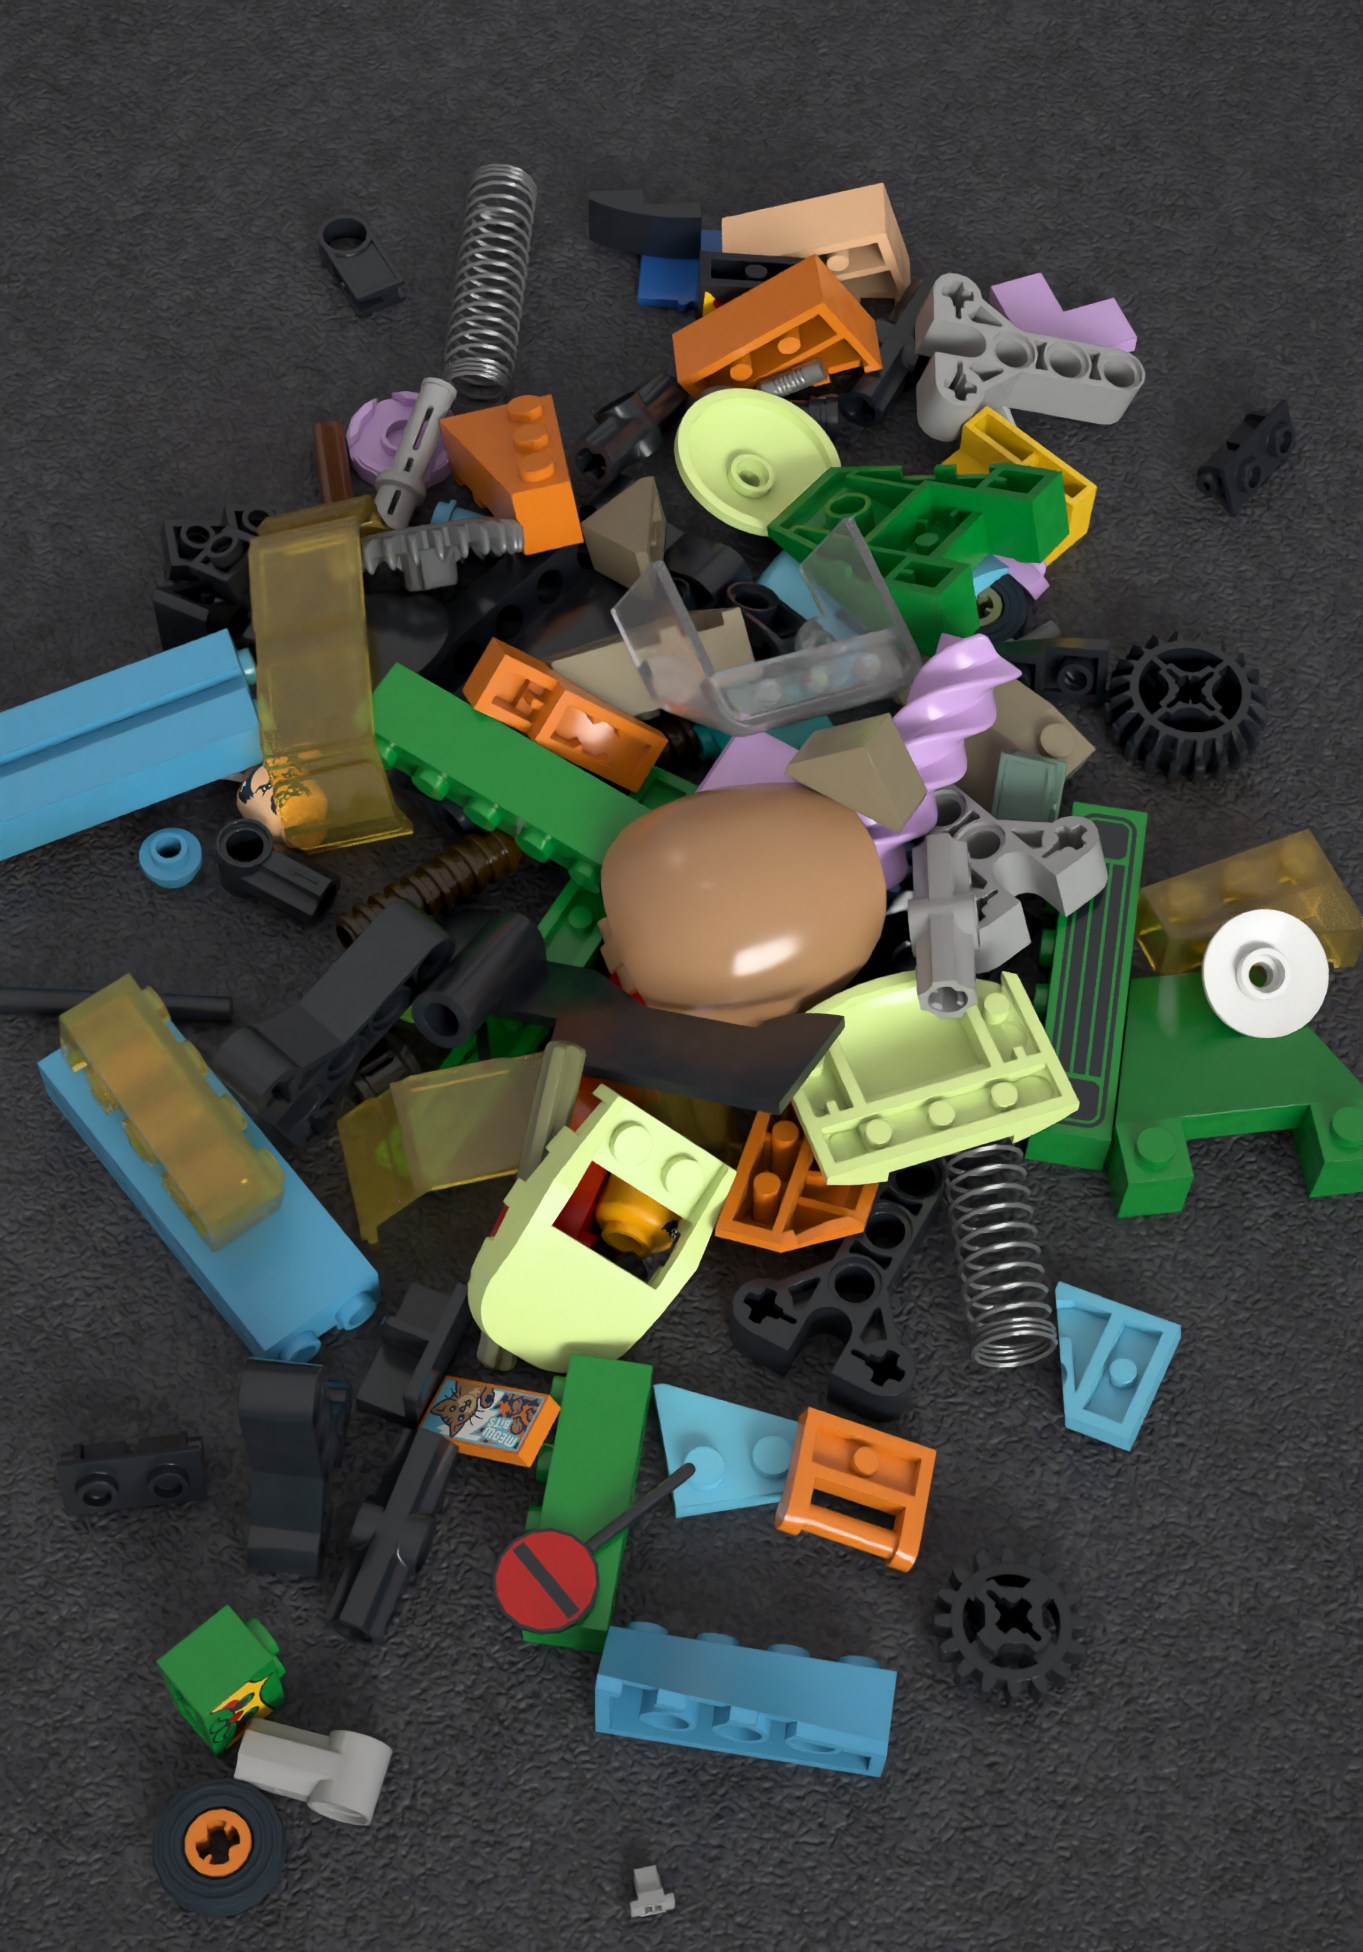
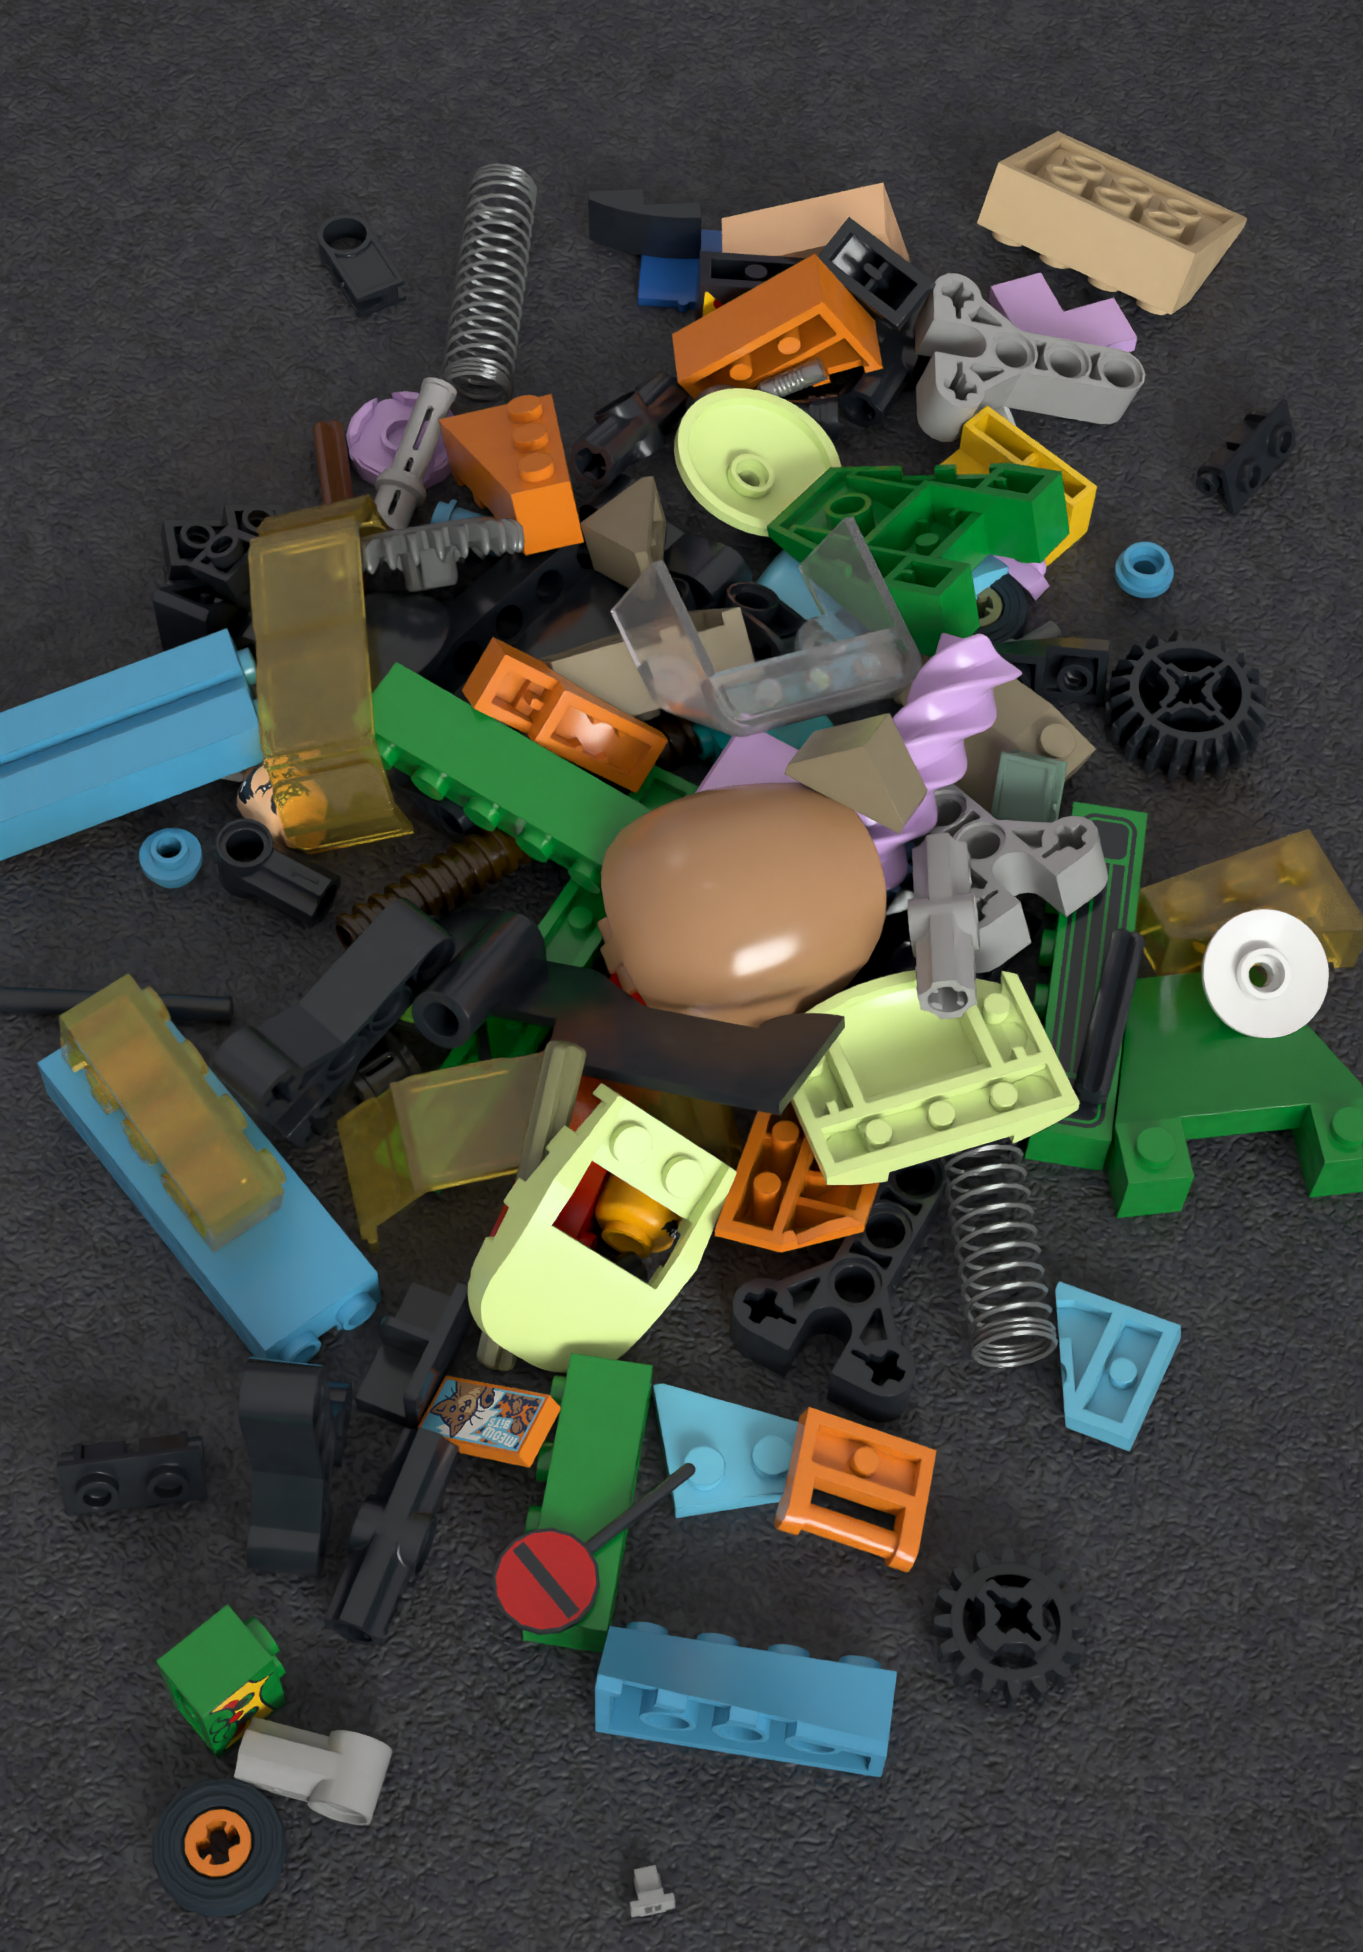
(875, 274): none -> black slope
(1108, 221): none -> tan slope
(1109, 1016): none -> black axle
(1148, 559): none -> dark azure plate

